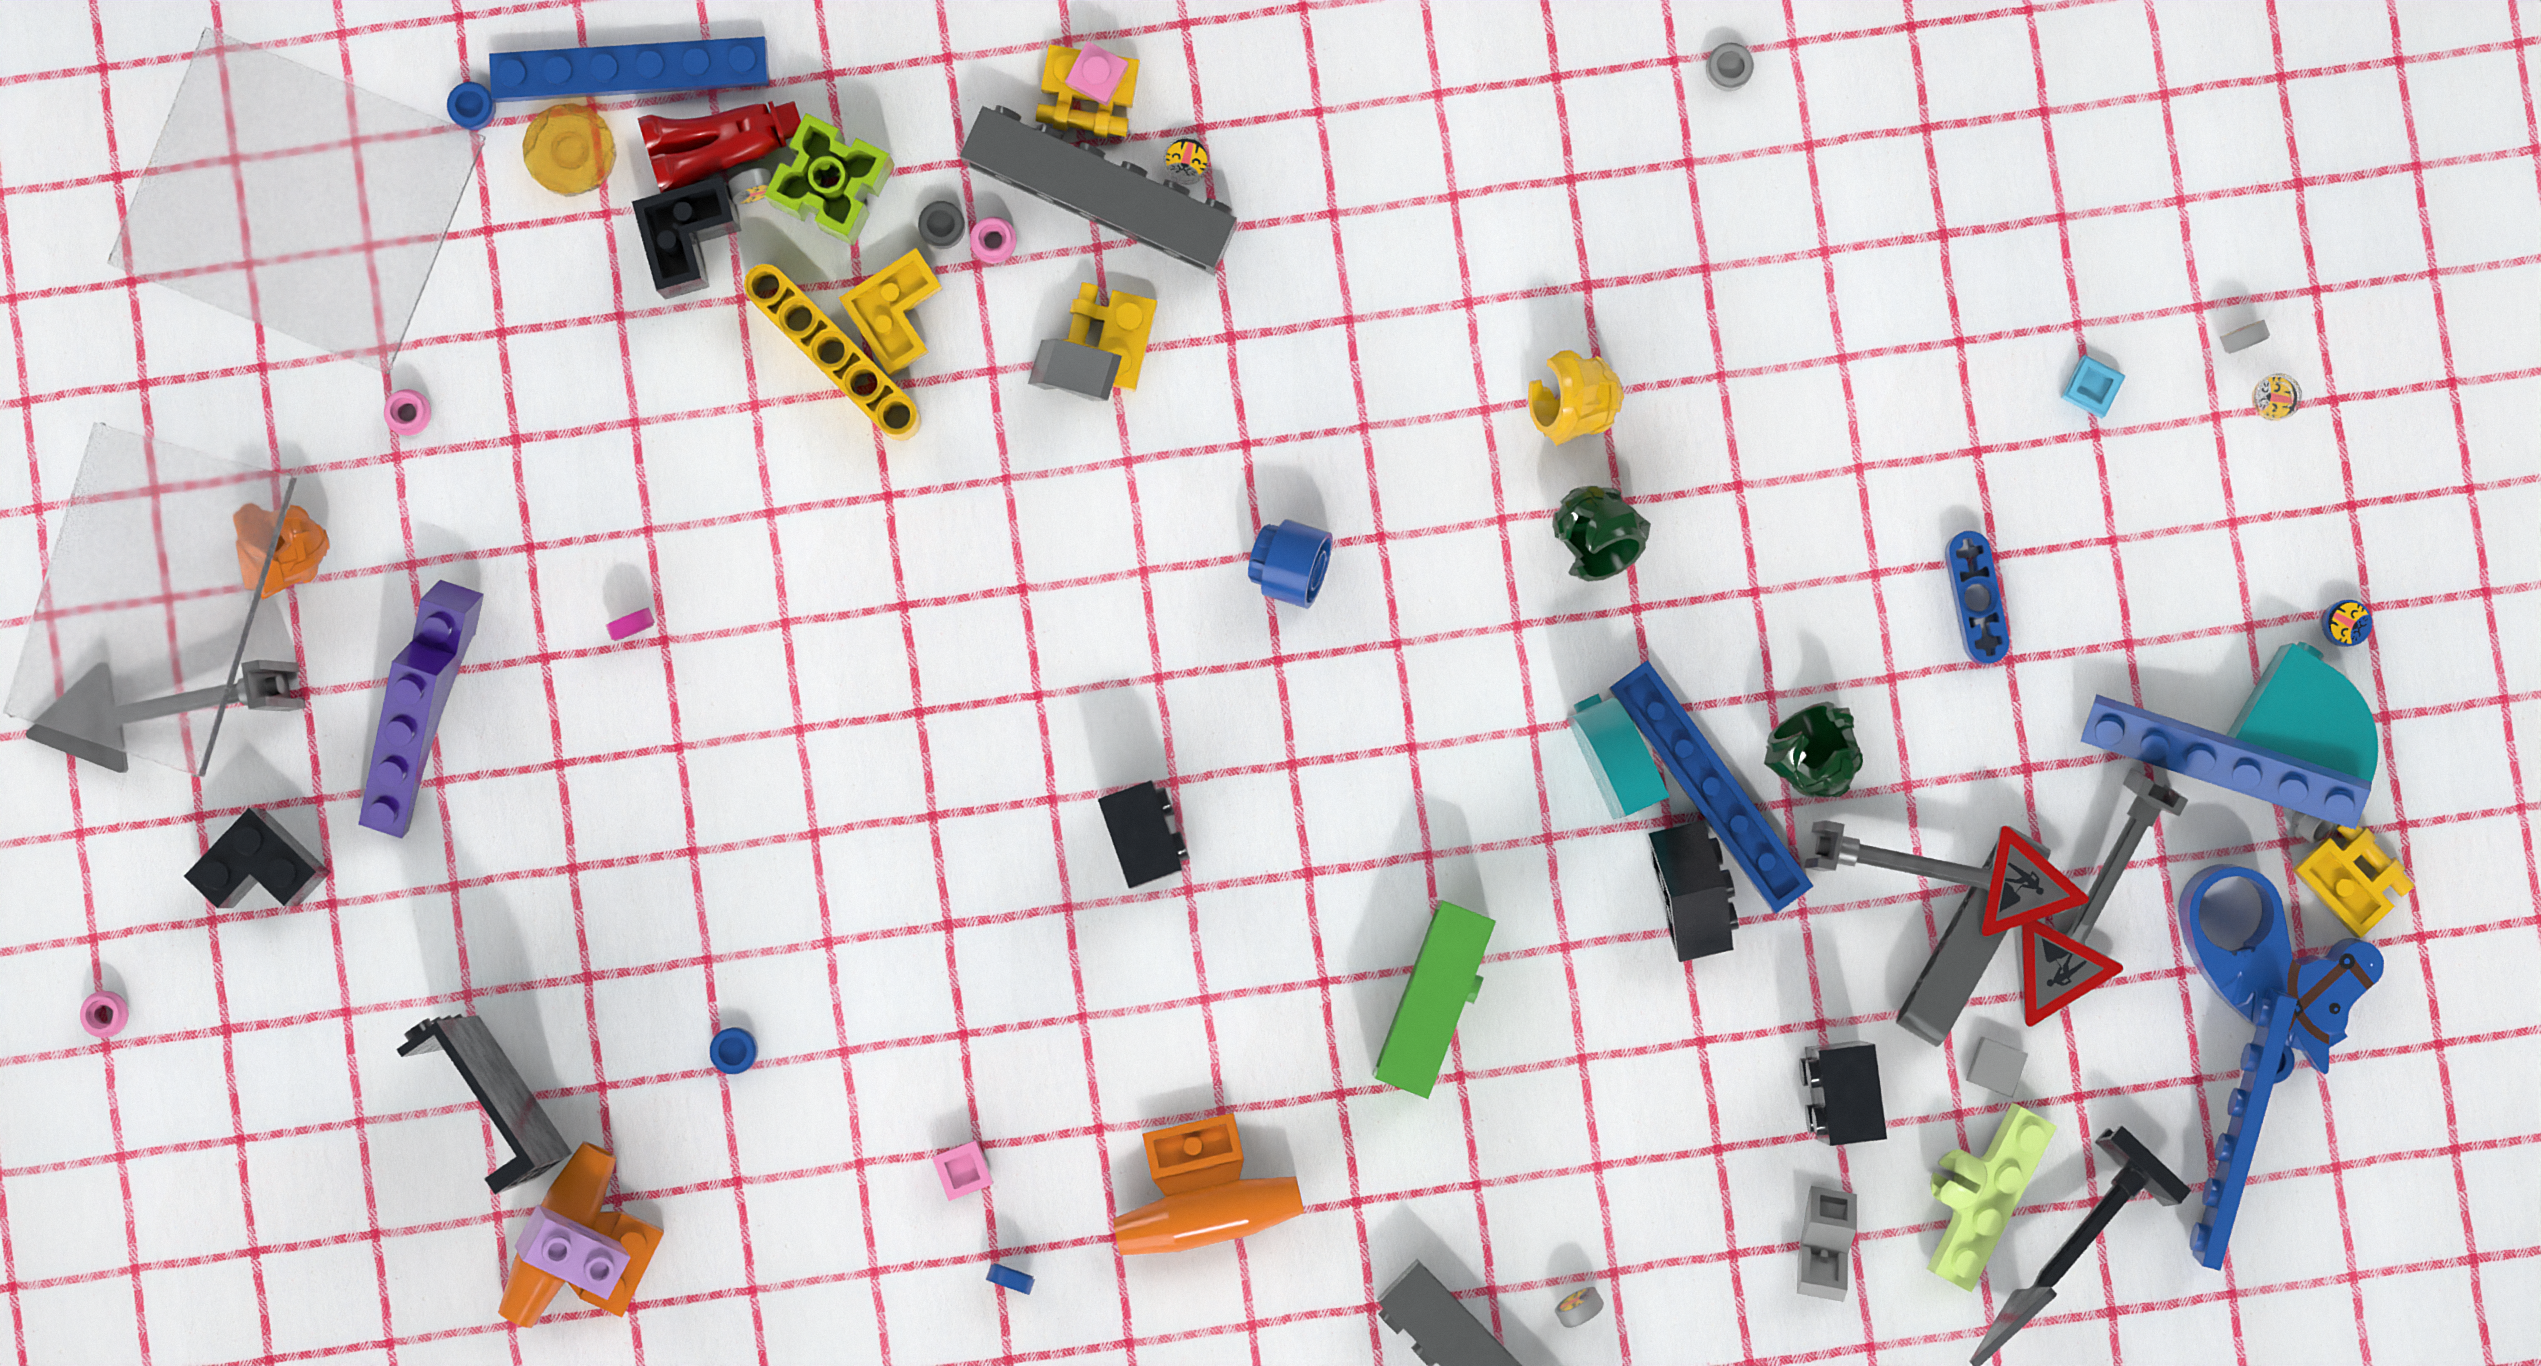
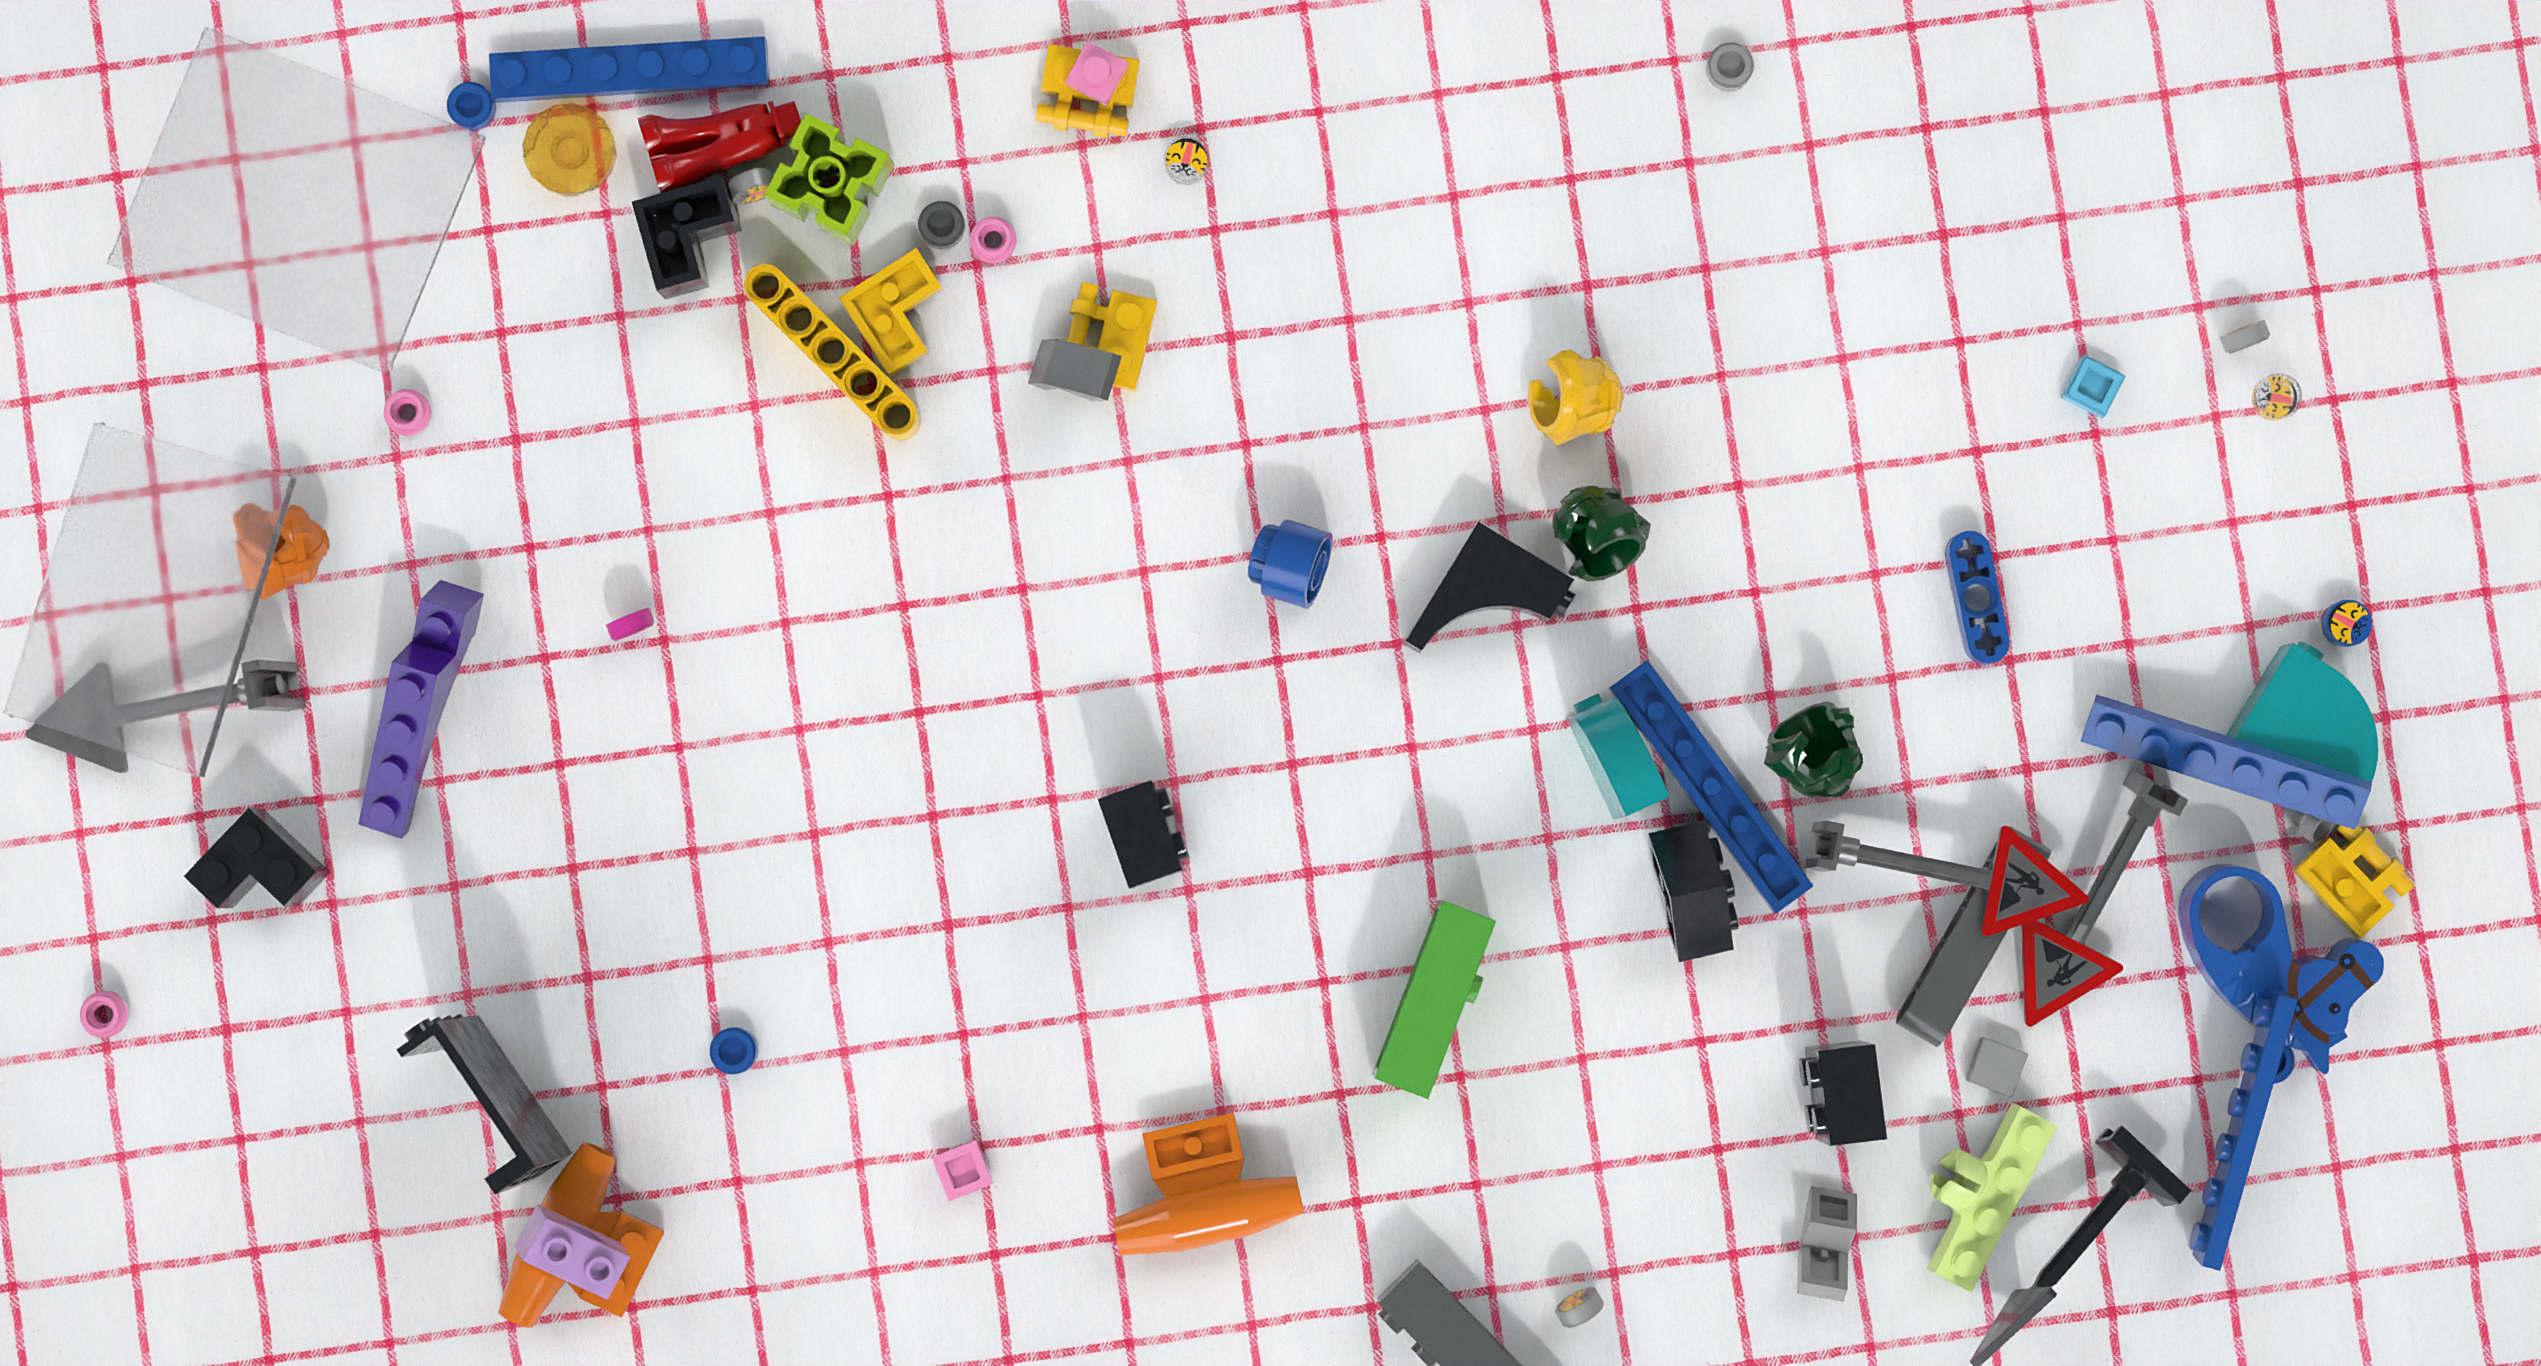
(1010, 1278): blue tile -> none
(1098, 189): dark grey brick -> none
(1493, 576): none -> black arch

